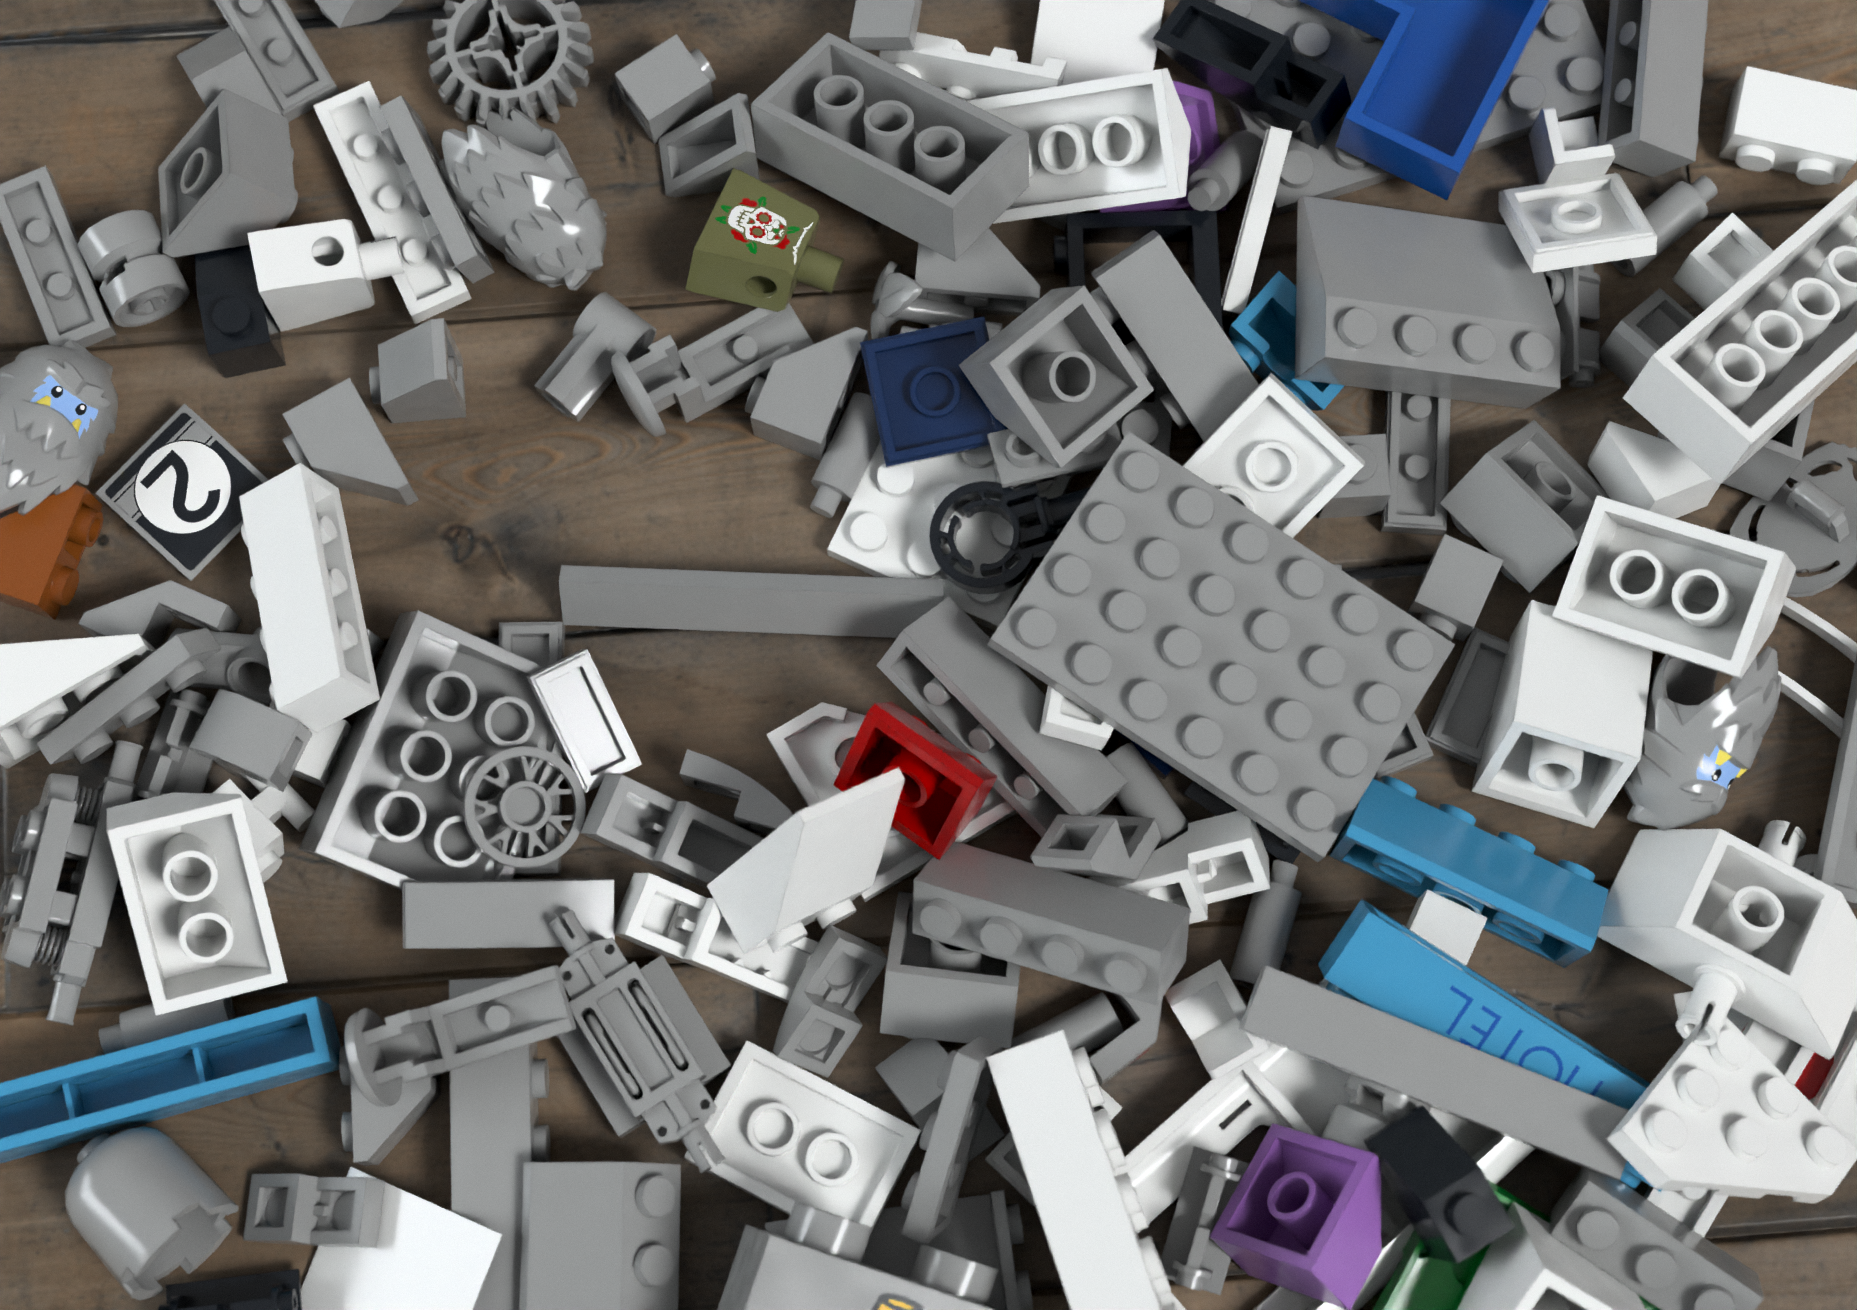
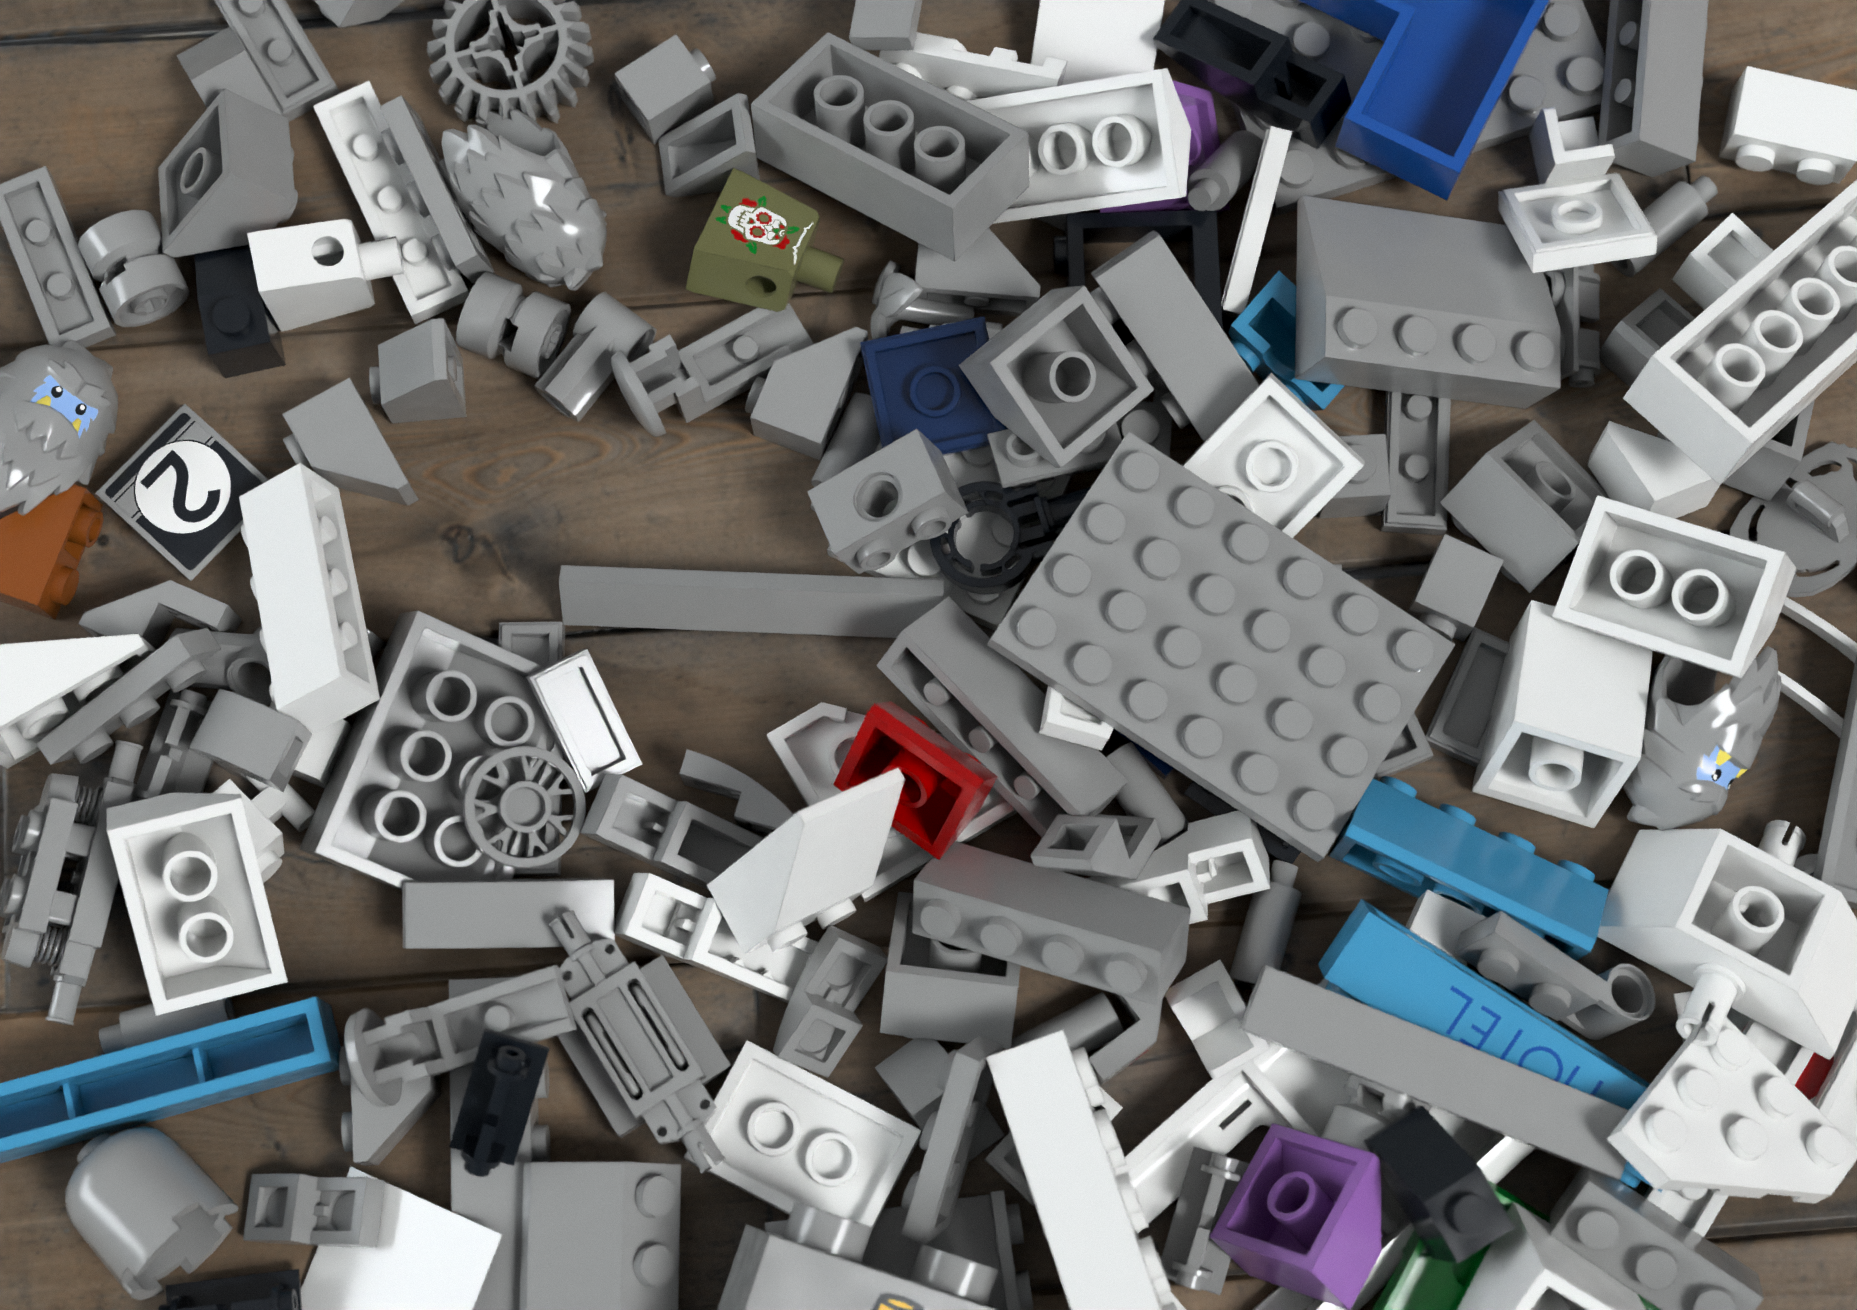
(497, 310): none -> light grey wheel
(497, 1101): none -> black hinge
(855, 499): none -> light grey brick
(1556, 982): none -> light grey plate

